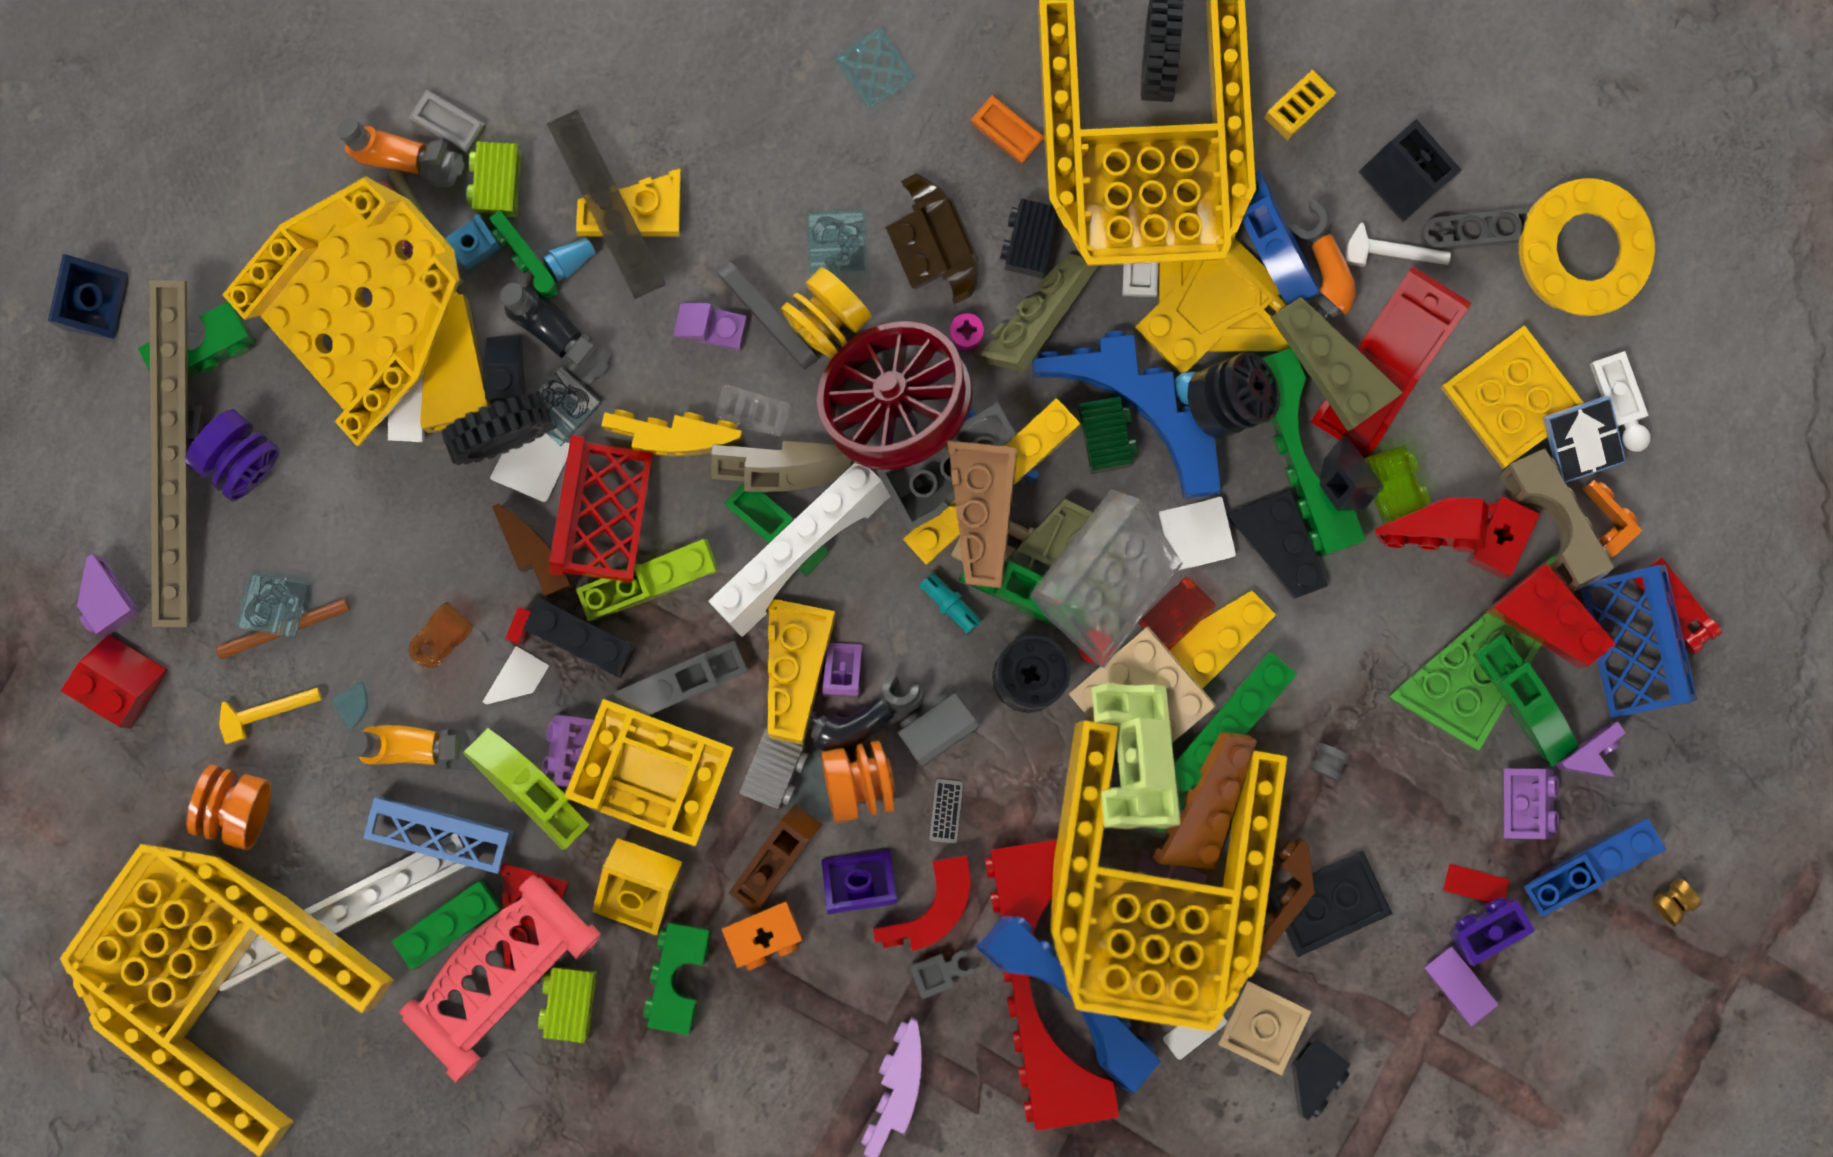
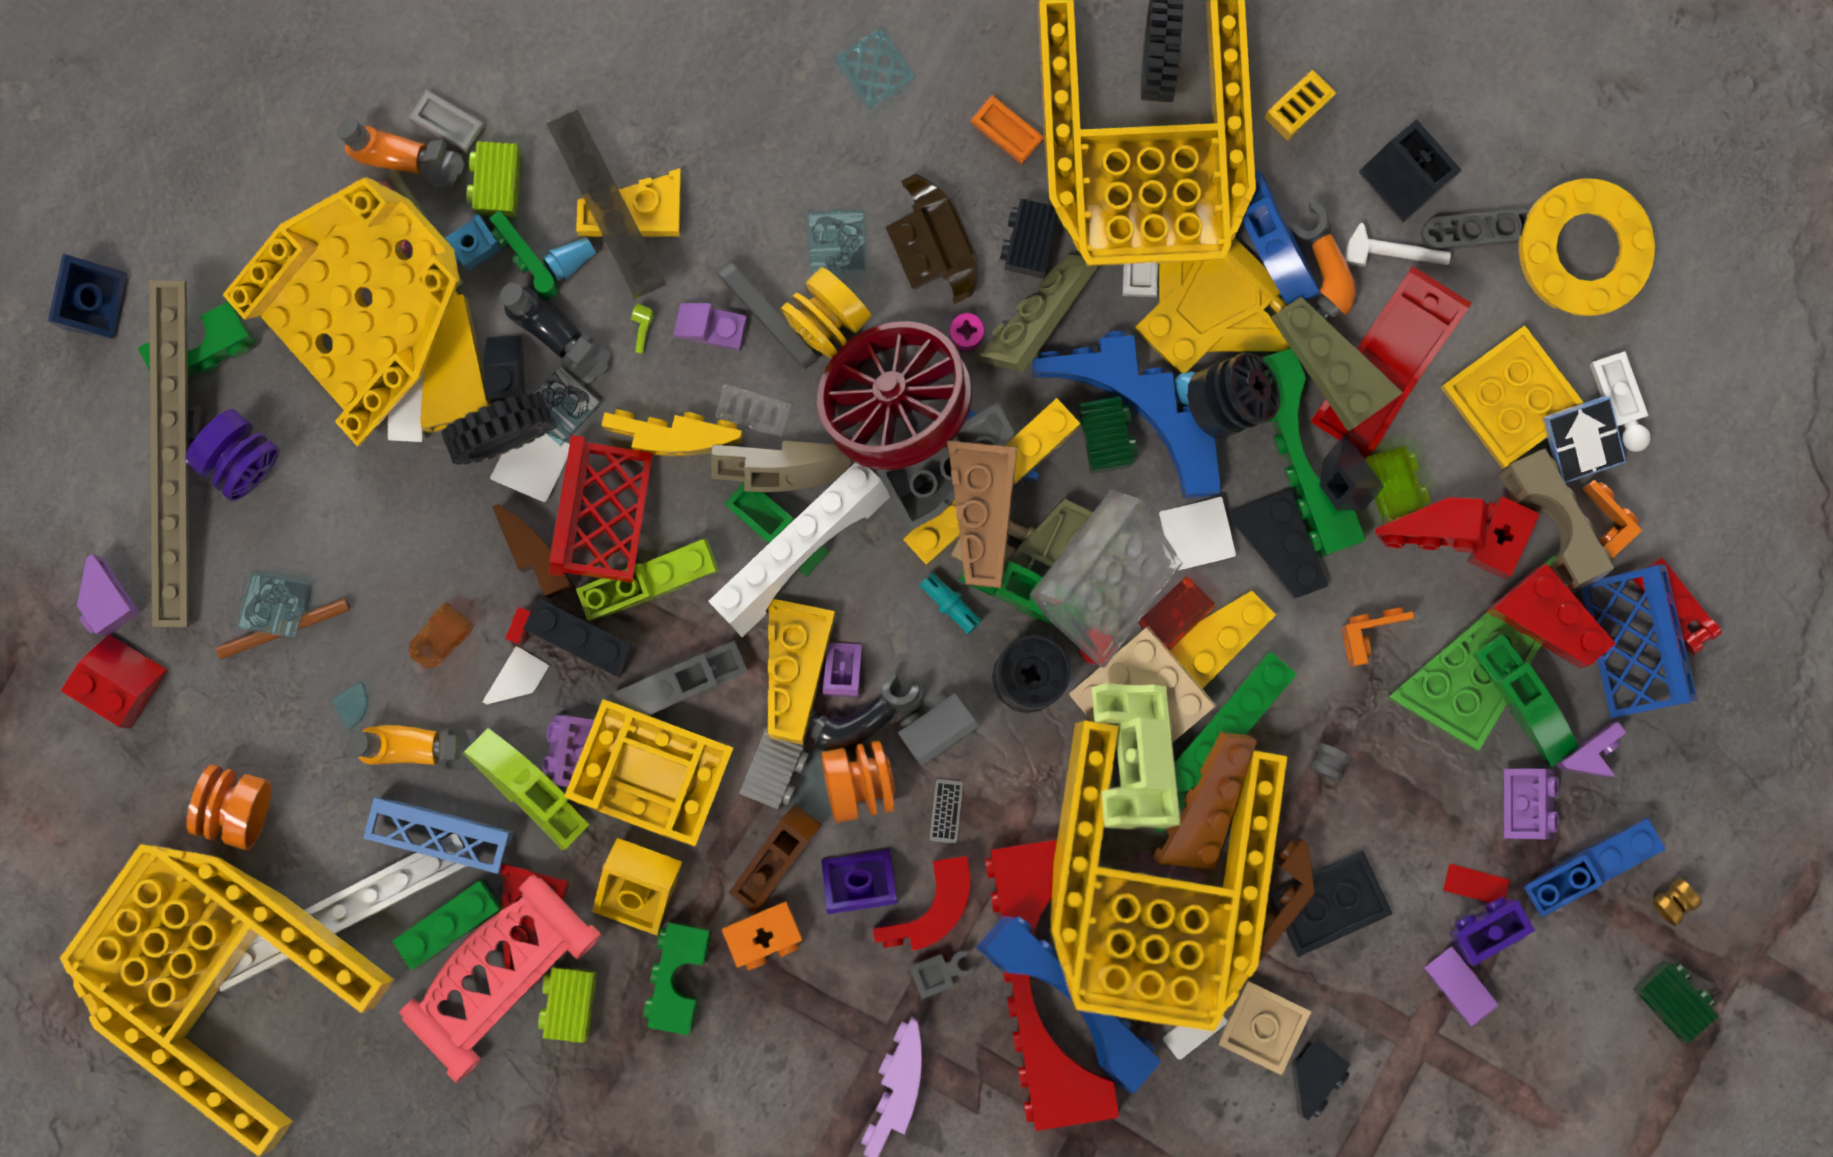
(233, 722): yellow piece -> none
(643, 316): none -> lime hand
(1358, 646): none -> orange bracket
(1677, 1001): none -> dark green brick

